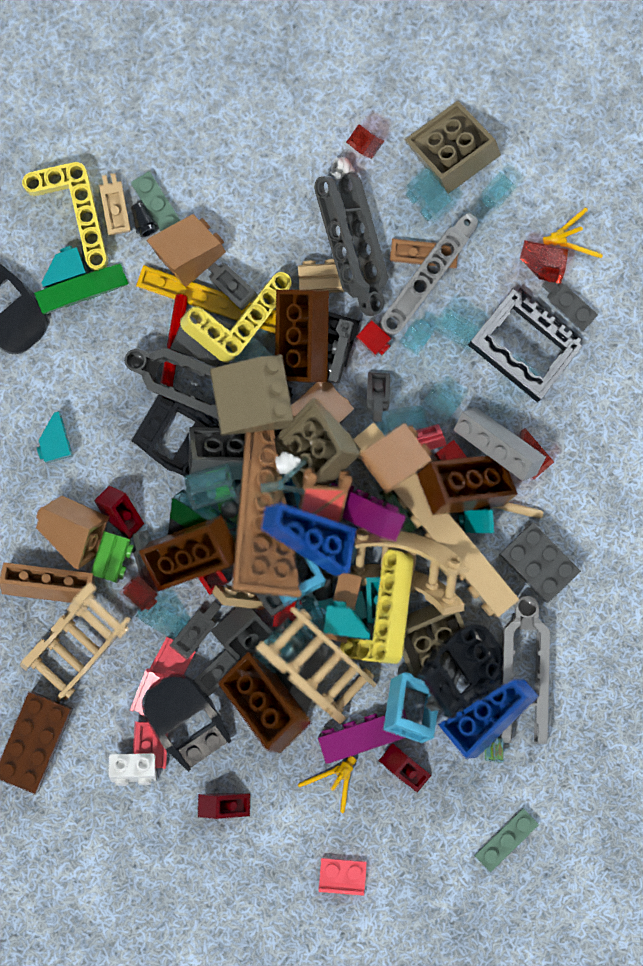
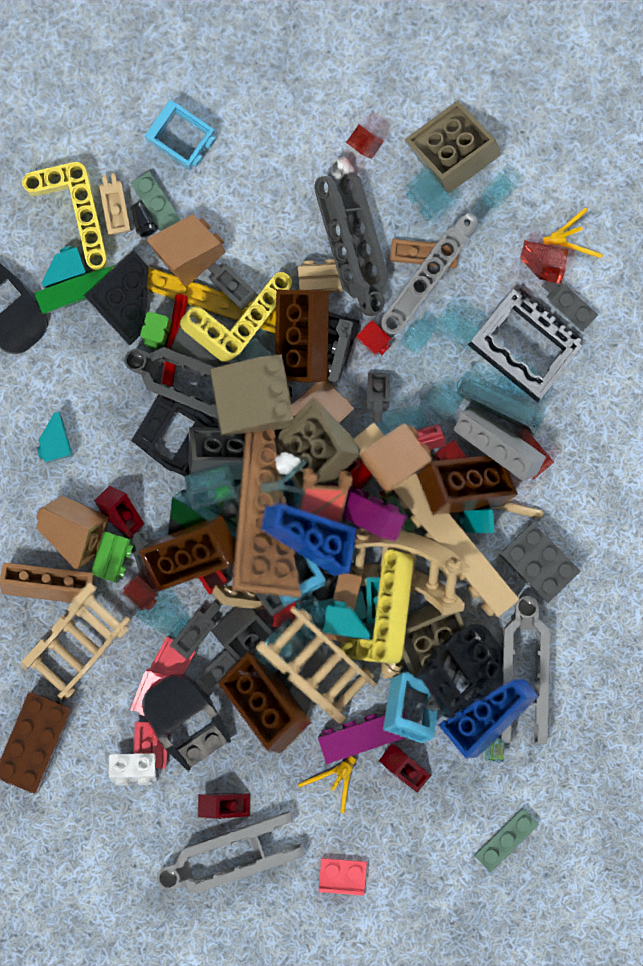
(122, 296): none -> black plate
(155, 331): none -> bright green brick
(162, 122): none -> medium azure window
(180, 873): none -> light grey piece
(359, 473): none -> red brick
(391, 670): none -> tan plate
(501, 402): none -> clear light blue slope

